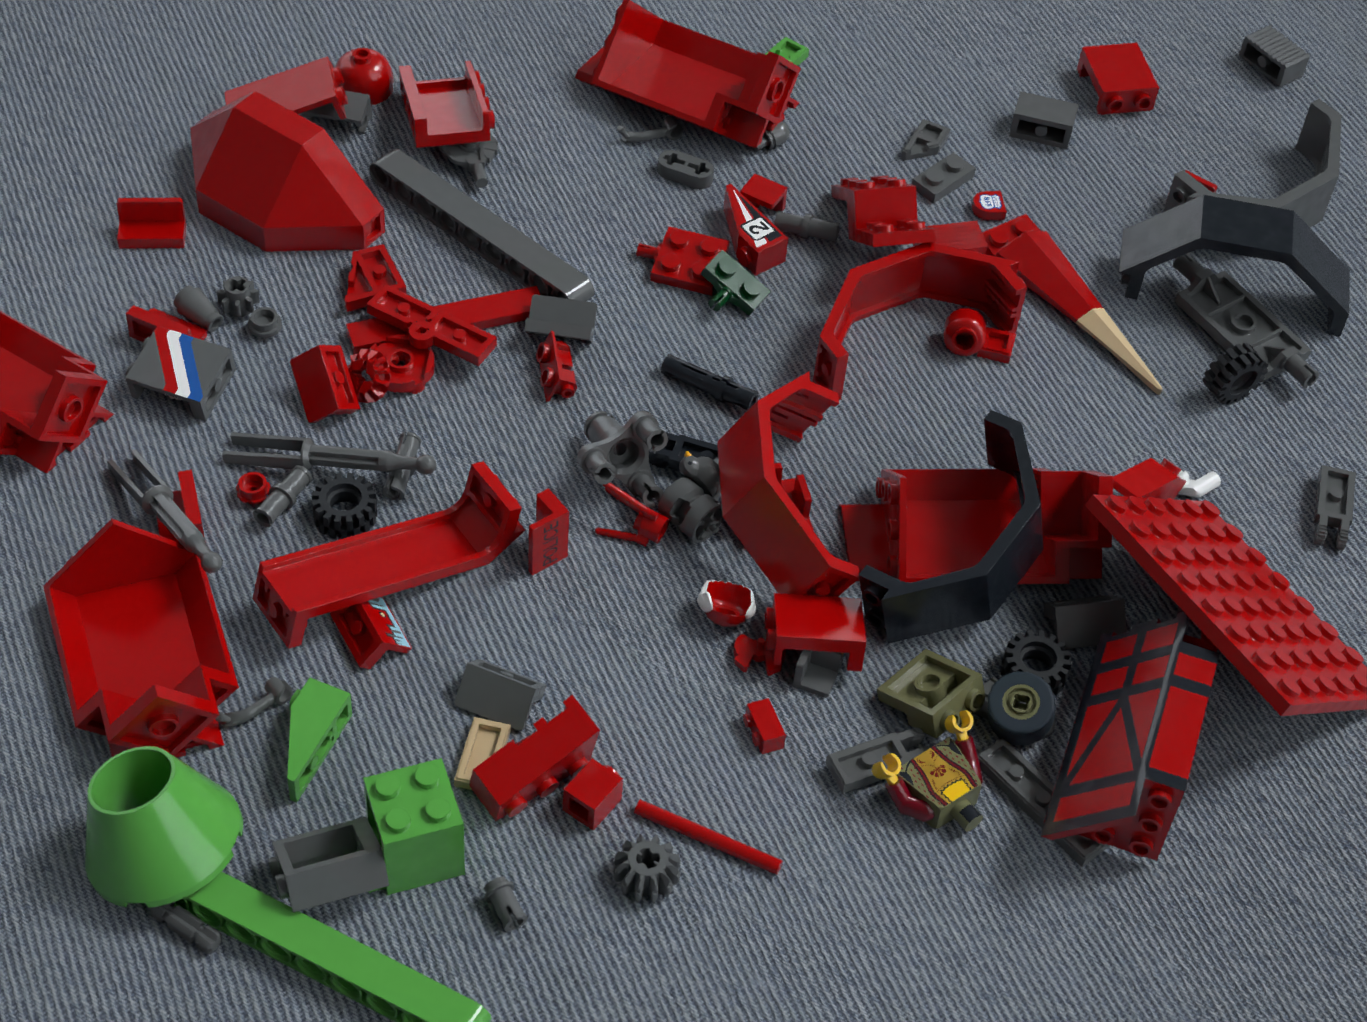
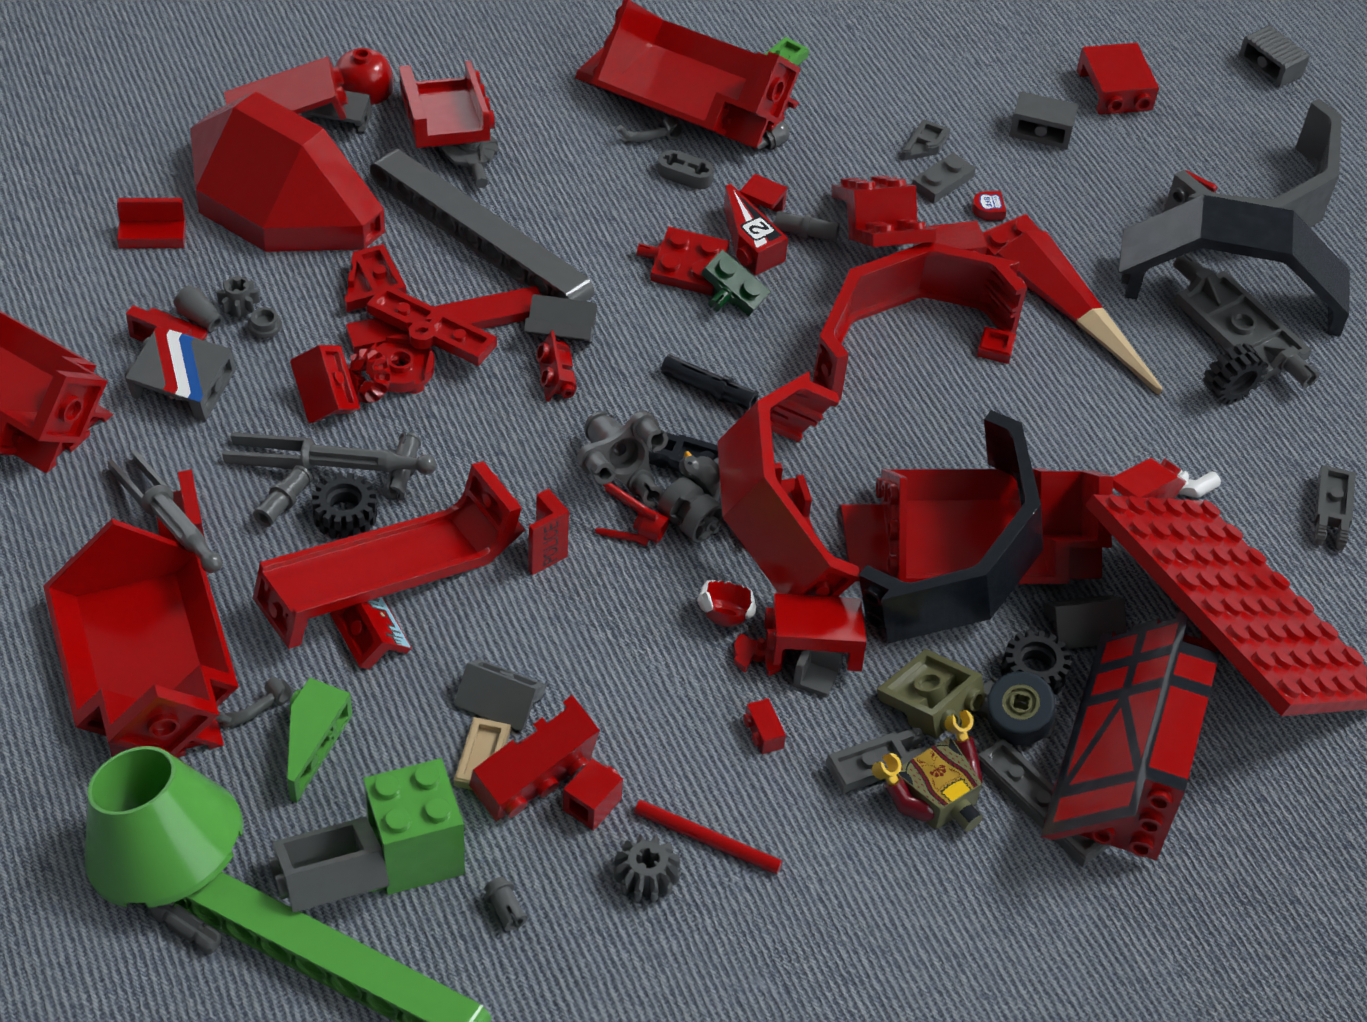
(252, 488): red plate -> none
(964, 332): red head -> none

